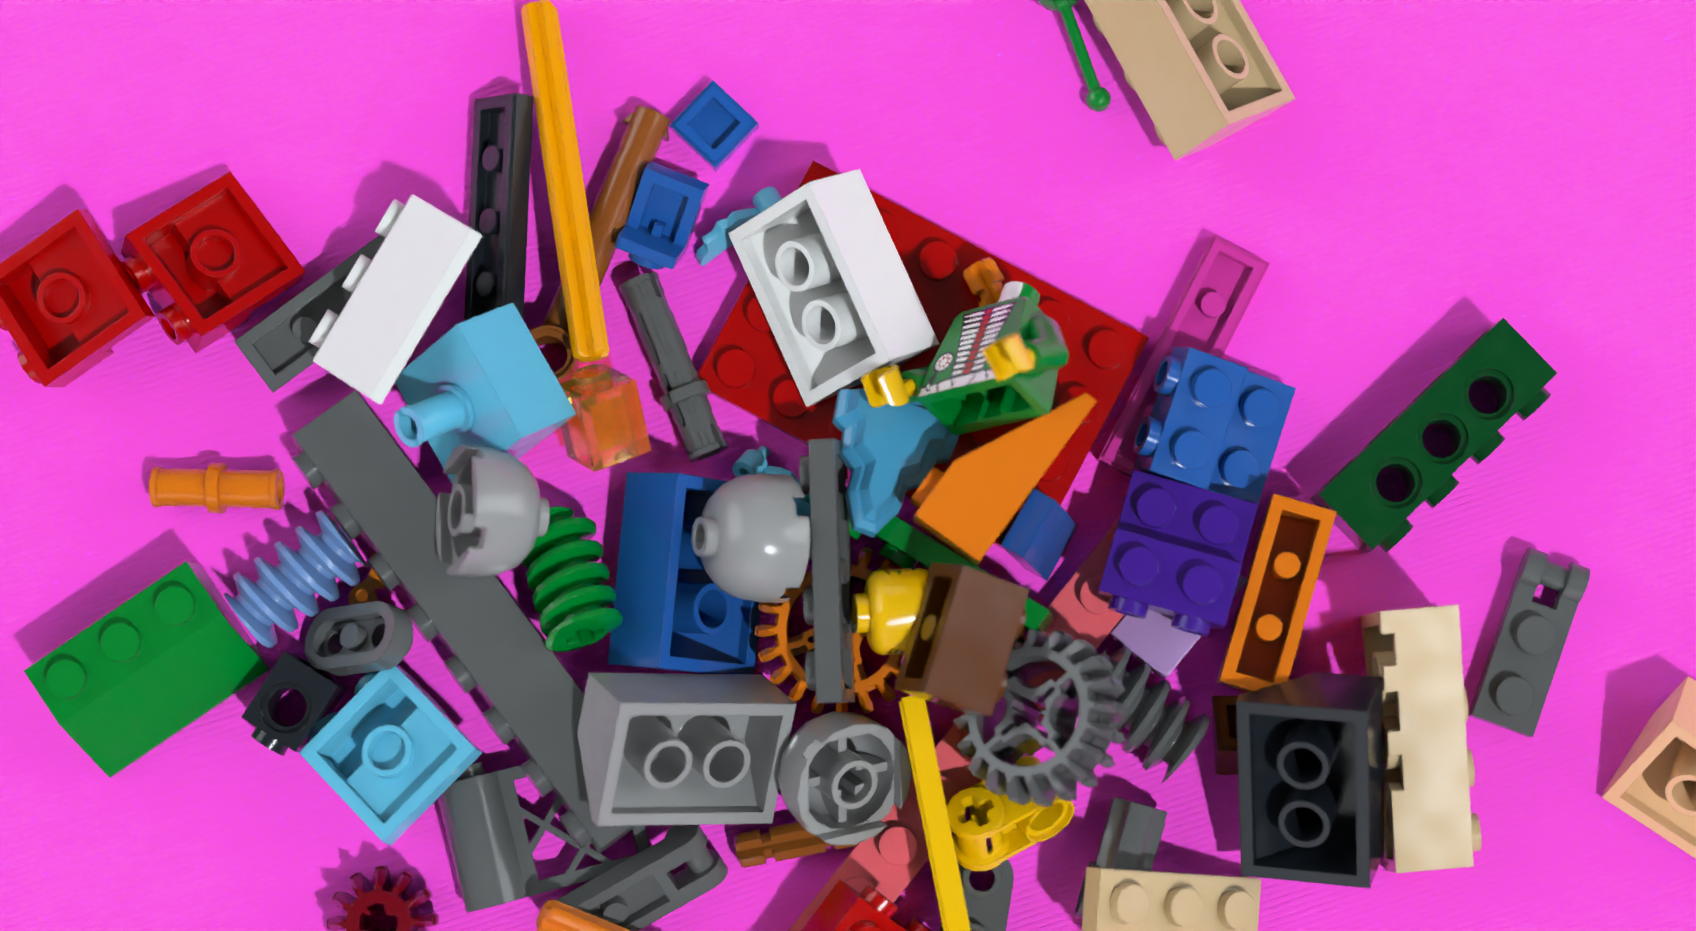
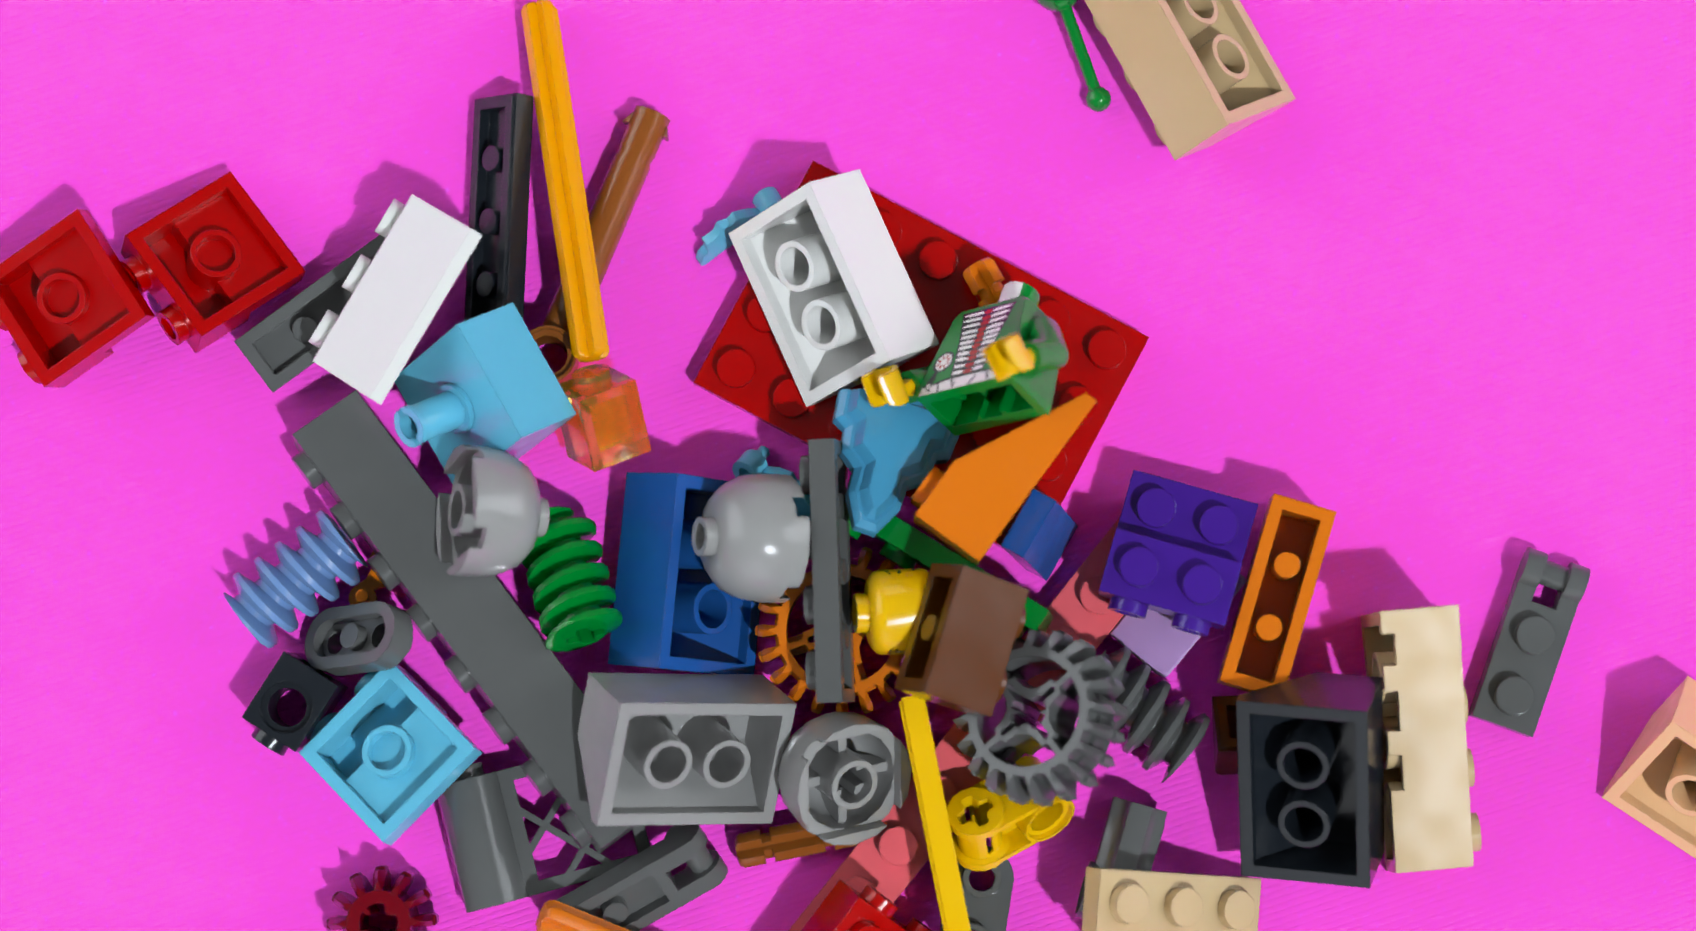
(148, 669): green slope -> none
(217, 488): orange pin -> none
(662, 217): blue bracket -> none
(668, 354): dark grey pin -> none
(714, 125): blue tile -> none
(1202, 320): dark pink tile -> none
(1212, 424): blue plate -> none
(1497, 358): dark green brick -> none

